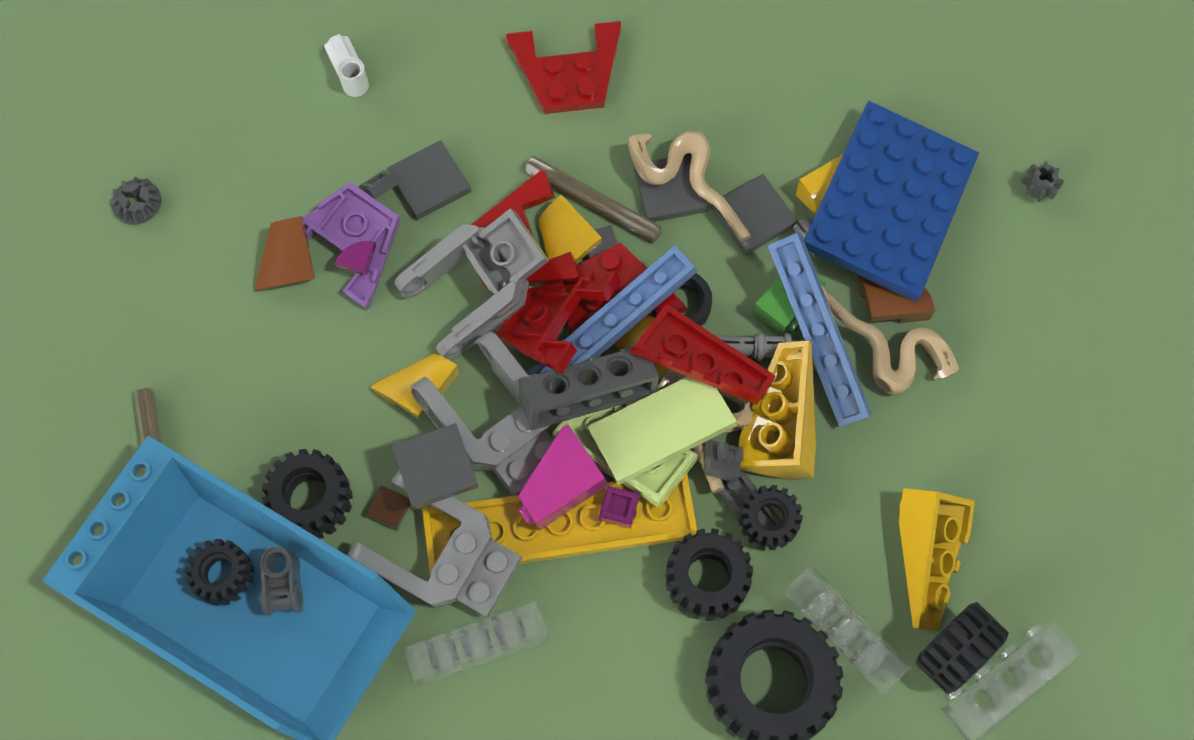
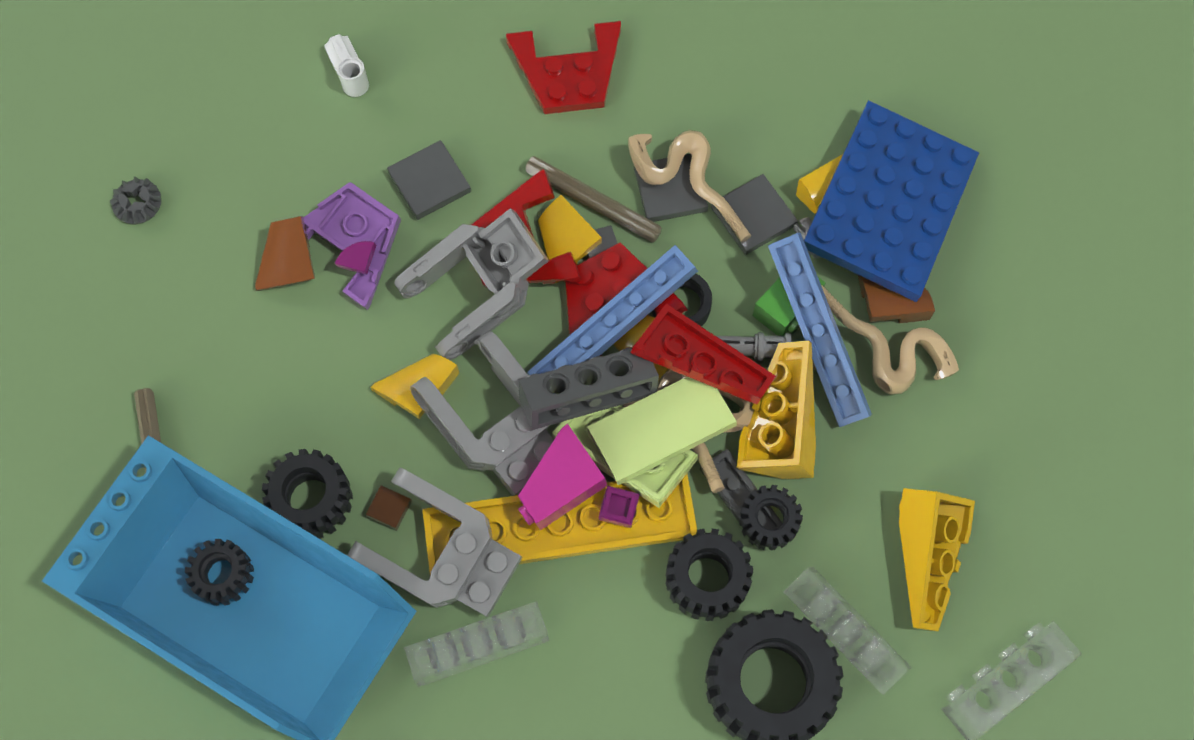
(280, 584): dark grey piece -> none
(380, 183): dark grey tile -> none
(434, 466): dark grey tile -> none
(545, 312): red wing -> none
(722, 460): dark grey tile -> none
(962, 648): black tyre -> none
(1042, 181): dark grey gear -> none

